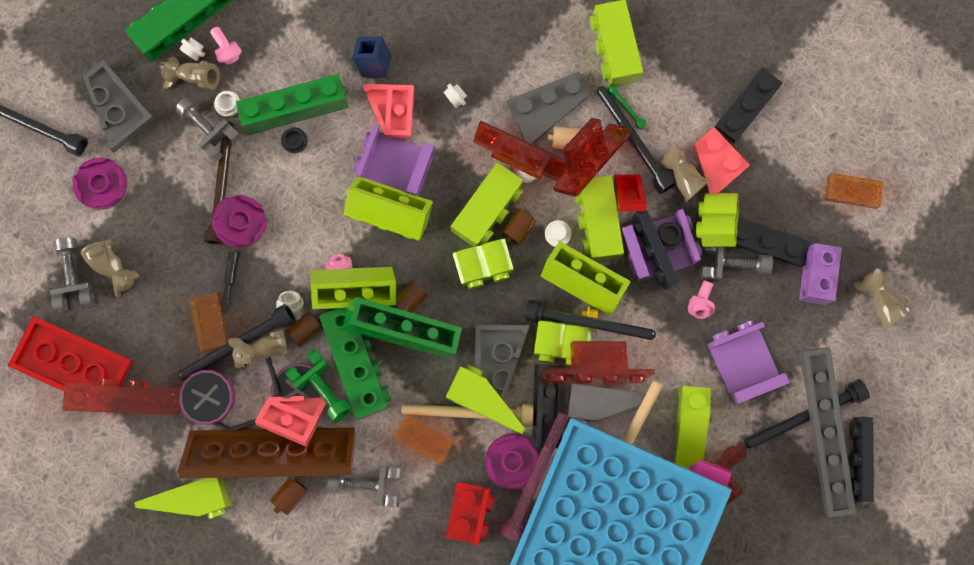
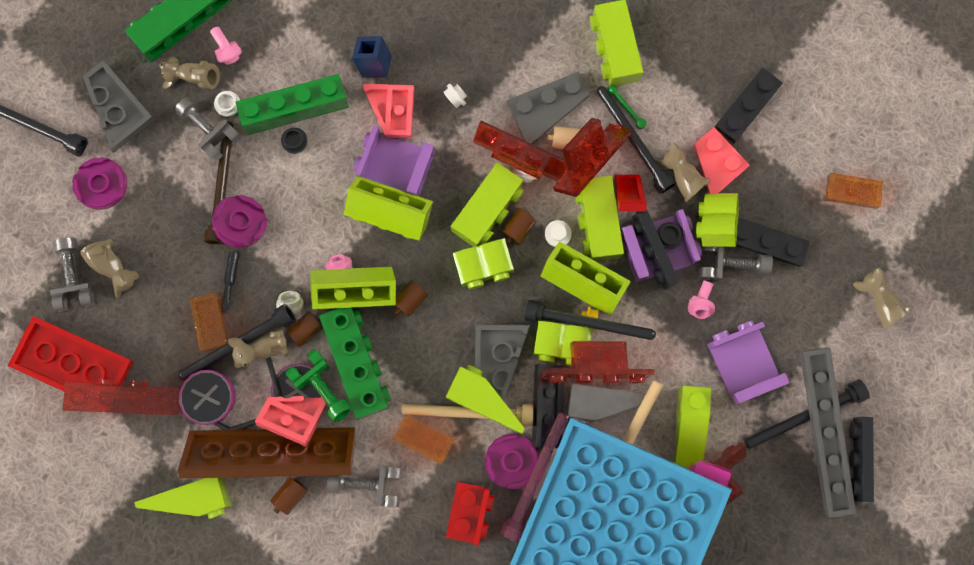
(192, 48): white plate -> none
(401, 327): green brick -> none
(820, 274): medium lavender brick -> none

